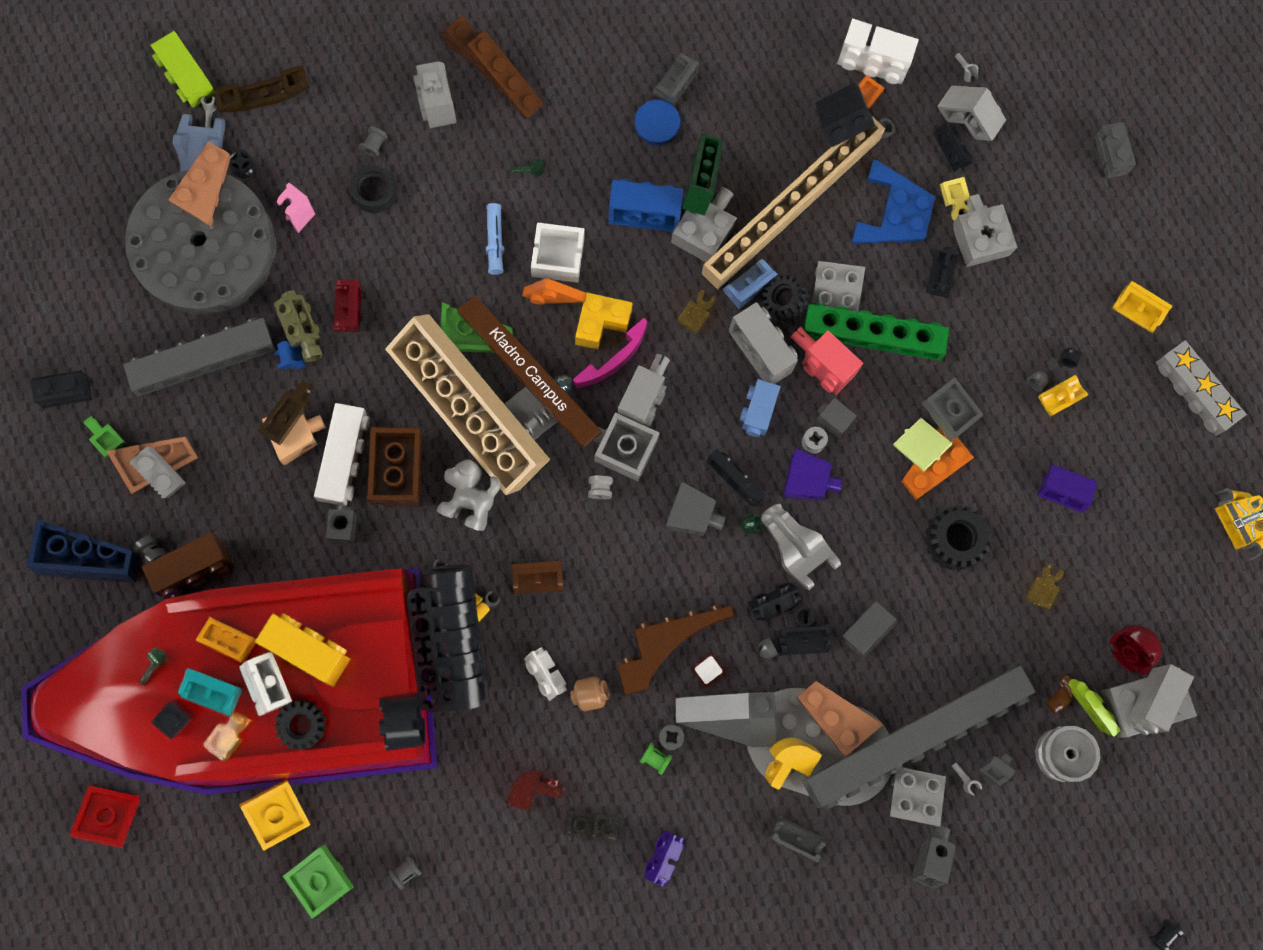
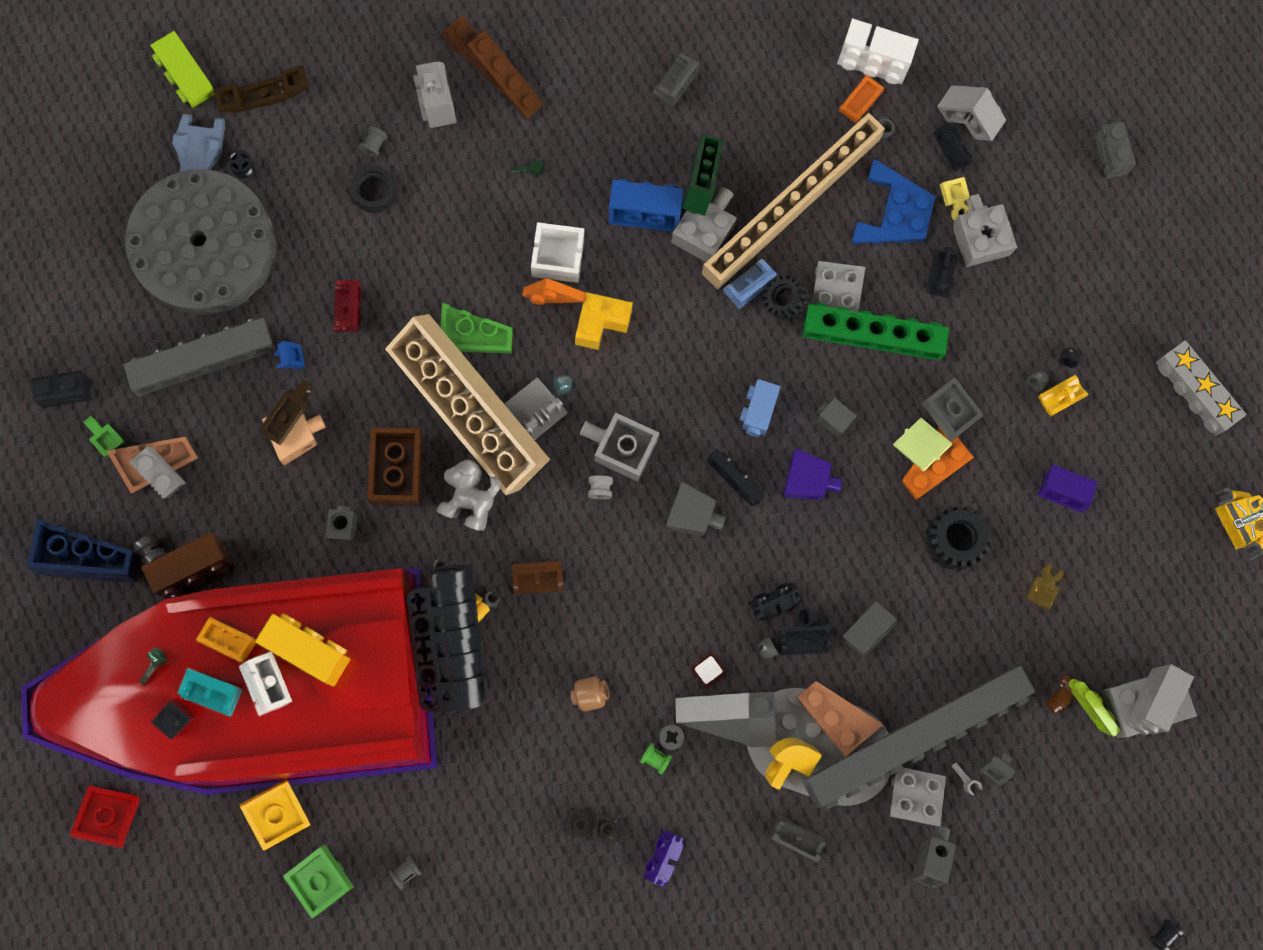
(201, 185): nougat wing -> none
(209, 109): light grey hand -> none
(224, 738): clear yellow plate -> none
(285, 730): black tyre -> none
(297, 322): olive brick -> none
(299, 210): bright pink hinge -> none
(341, 455): white brick -> none
(402, 721): black brick -> none
(494, 246): light blue pin -> none
(527, 785): clear red brick -> none
(529, 372): reddish brown tile -> none
(549, 684): white hinge -> none
(591, 376): dark pink slope -> none
(645, 392): light grey brick -> none
(657, 122): blue tile -> none
(659, 640): reddish brown arch -> none
(695, 314): clear yellow plate -> none
(752, 524): clear green hinge -> none
(763, 344): light grey brick -> none
(799, 547): light grey animal -> none
(814, 445): light grey wheel -> none
(827, 360): coral brick -> none
(844, 114): black brick -> none
(970, 69): light grey hand -> none
(1079, 745): light grey wheel -> none
(1136, 648): dark red cylinder -> none
(1141, 306): yellow hinge -> none

